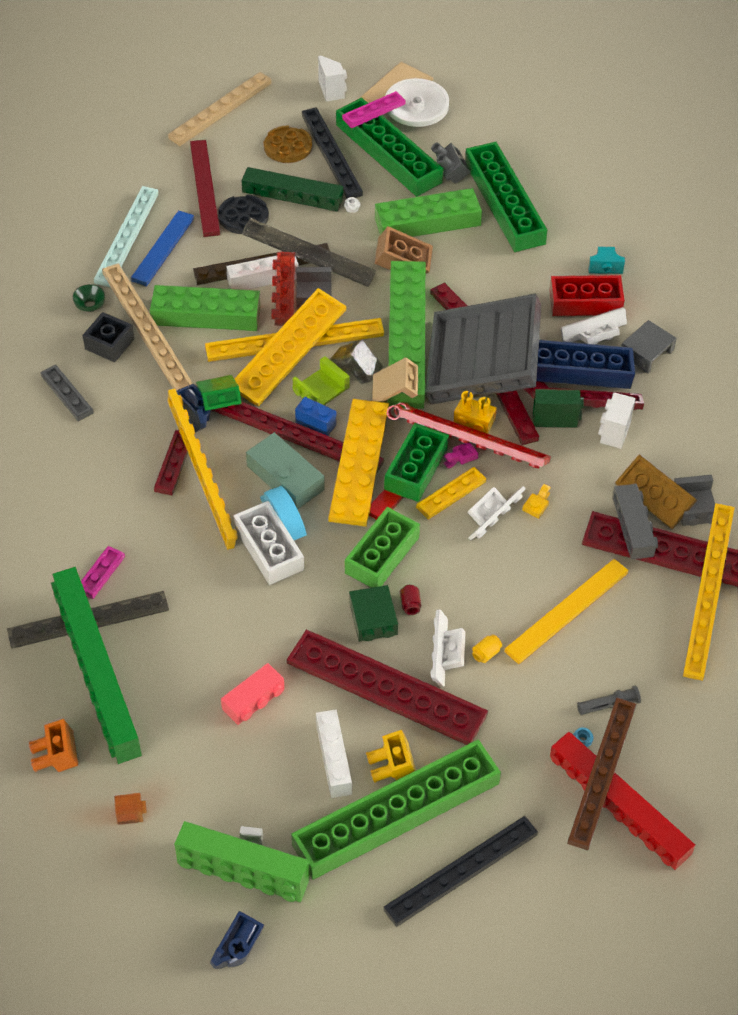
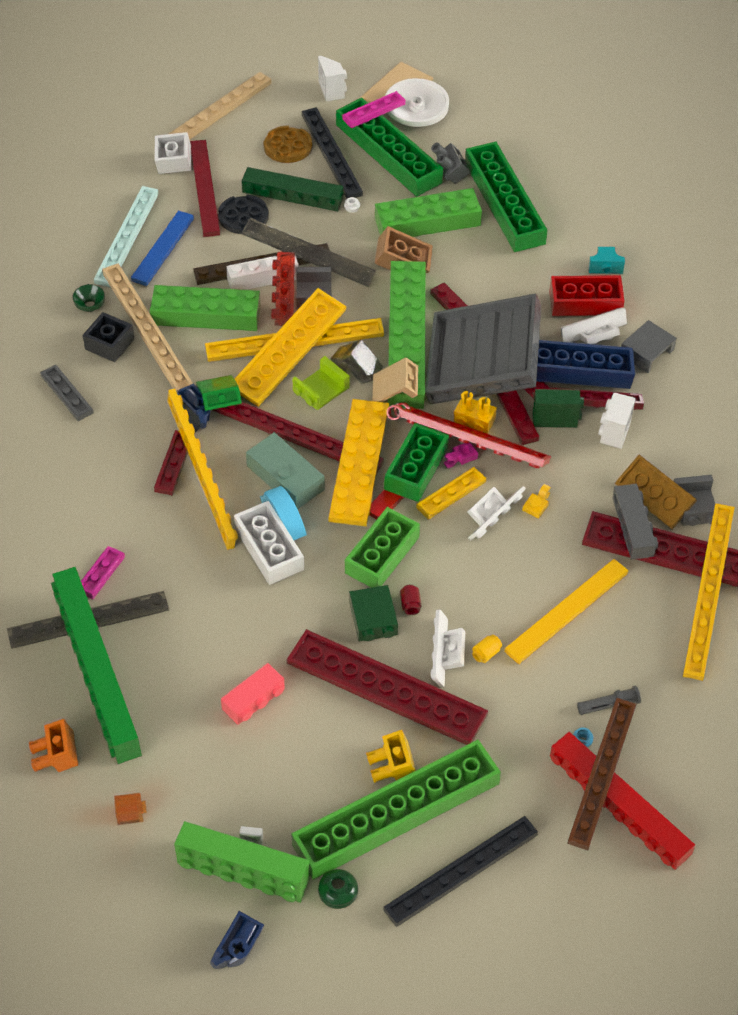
(172, 153): none -> white brick
(315, 416): blue brick -> none
(333, 753): white brick -> none
(340, 897): none -> dark green piece

